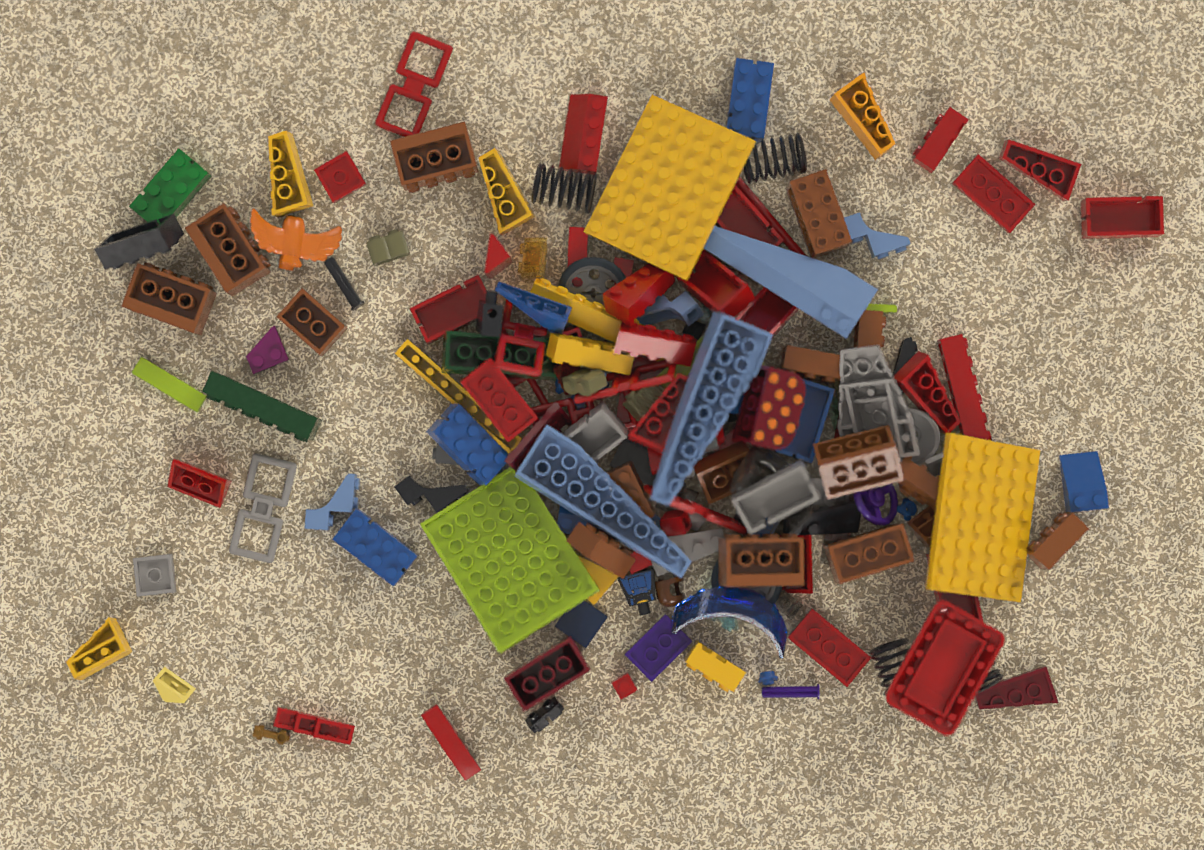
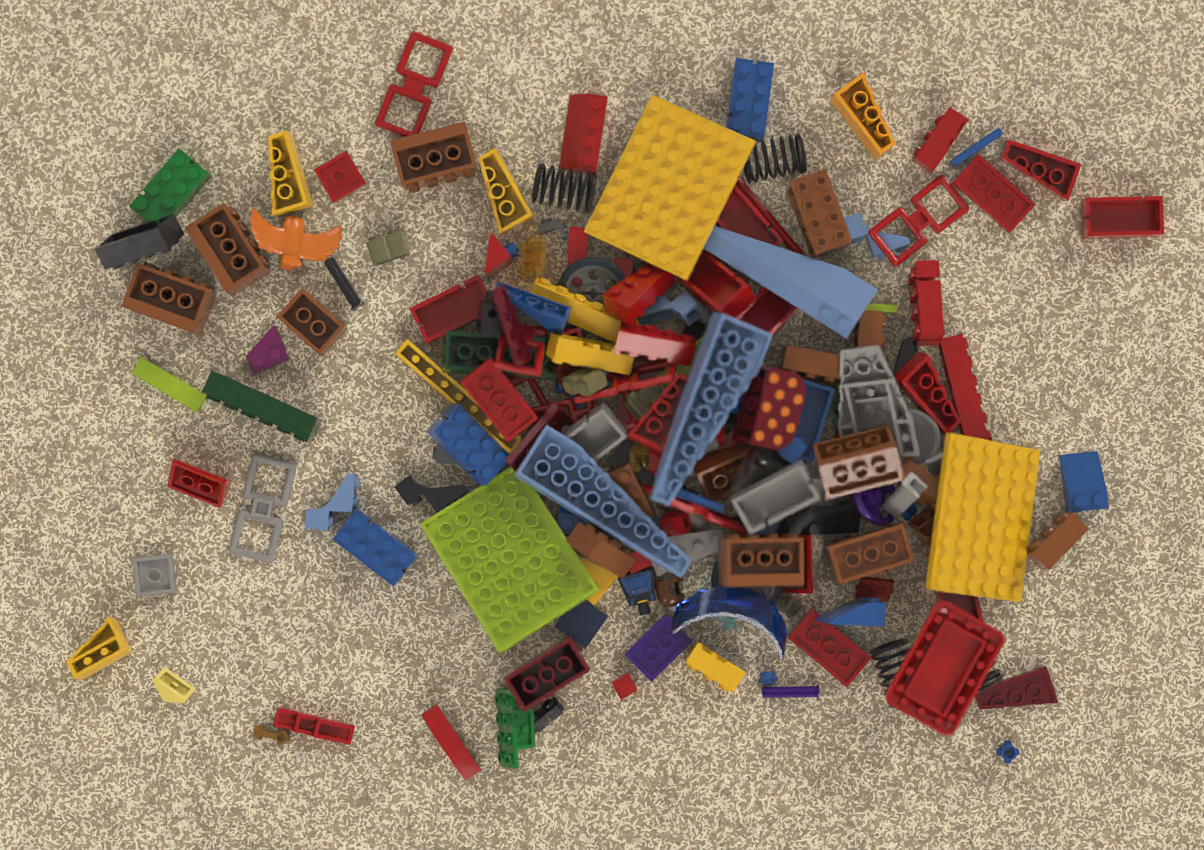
(512, 249): none -> blue plate
(513, 330): none -> dark red wing
(514, 727): none -> green bracket
(548, 225): none -> dark grey bracket
(638, 456): none -> clear yellow piece
(700, 500): none -> blue tile
(793, 450): none -> blue brick
(860, 612): none -> blue slope
(874, 588): none -> clear red piece
(904, 495): none -> light grey window
(918, 220): none -> red bar
(927, 303): none -> red piece
(976, 147): none -> blue tile
(1013, 752): none -> blue plate

